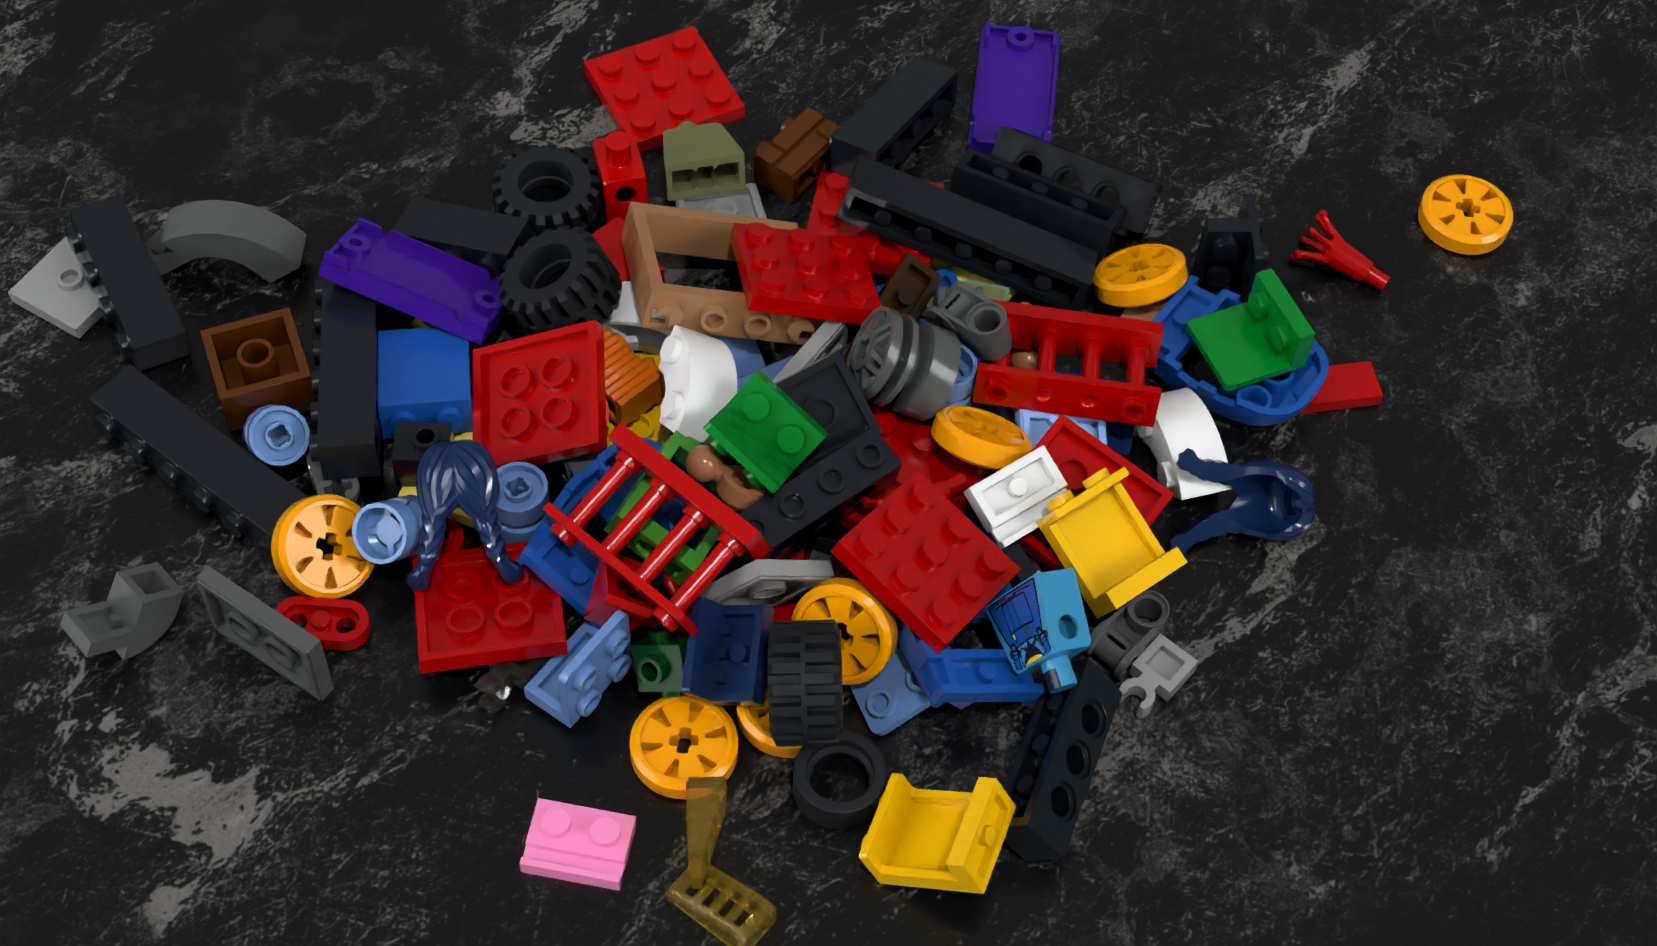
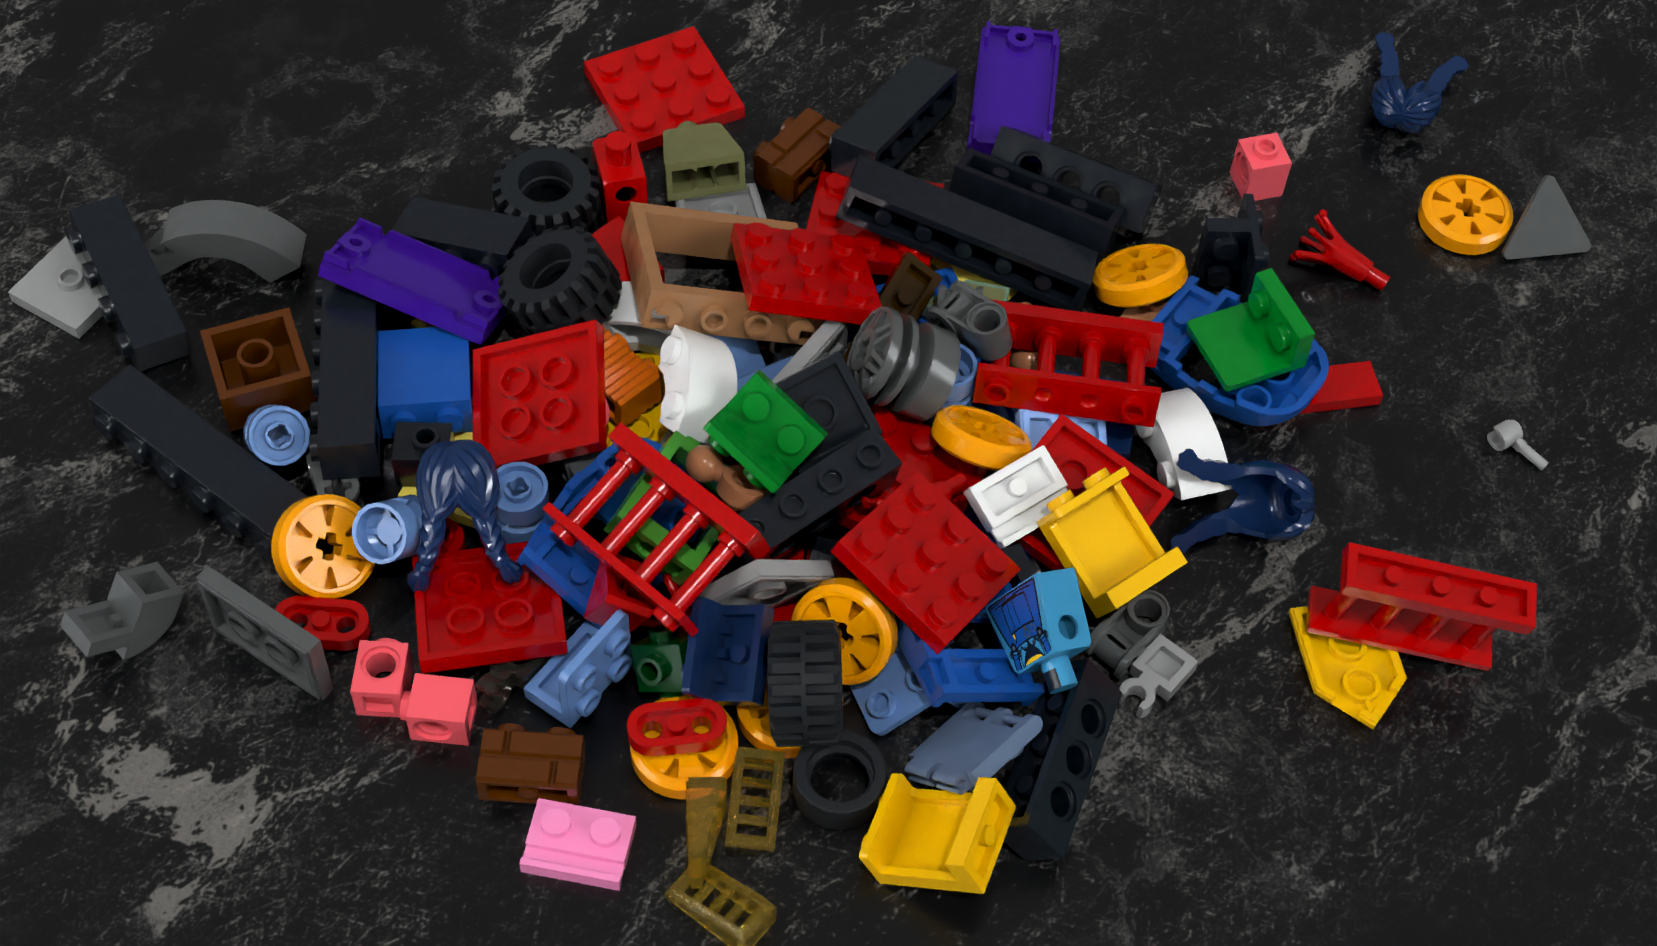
(381, 695): none -> coral brick
(440, 709): none -> coral brick
(530, 765): none -> reddish brown brick
(676, 724): none -> red plate
(756, 760): none -> clear yellow slope
(971, 747): none -> sand blue plate
(1260, 166): none -> coral brick
(1347, 673): none -> yellow tile
(1411, 108): none -> dark blue hair
(1421, 606): none -> red fence
(1511, 434): none -> light grey hand
(1546, 226): none -> dark grey piece

